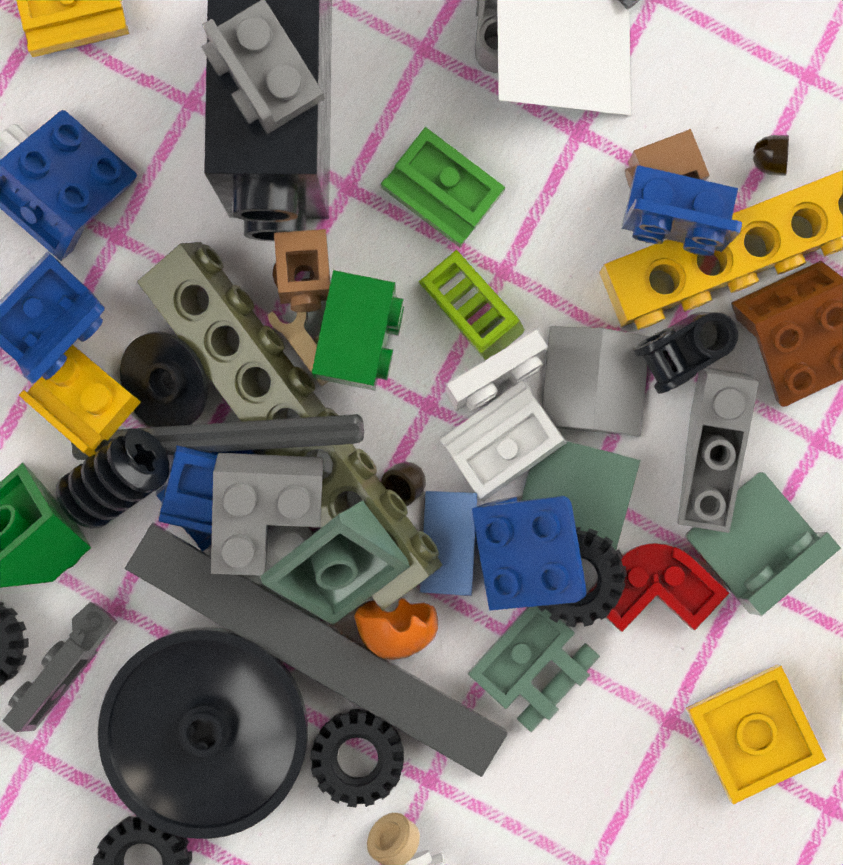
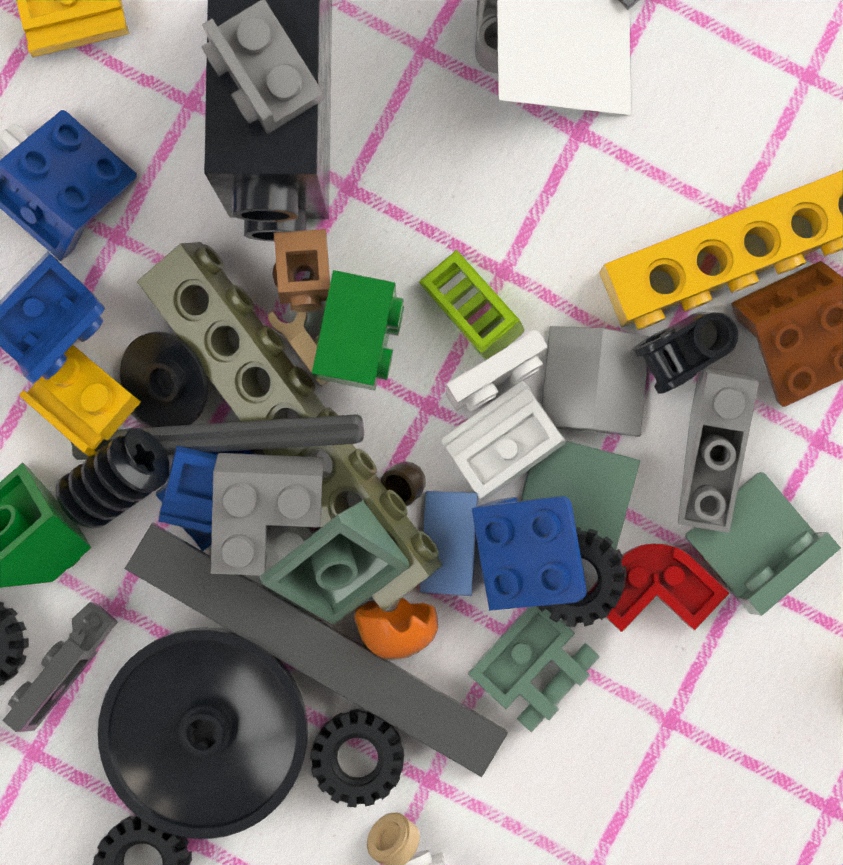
(442, 187): bright green plate -> none
(673, 154): medium nougat brick -> none
(681, 210): blue bracket -> none
(755, 734): yellow plate -> none
(772, 154): dark brown hinge -> none

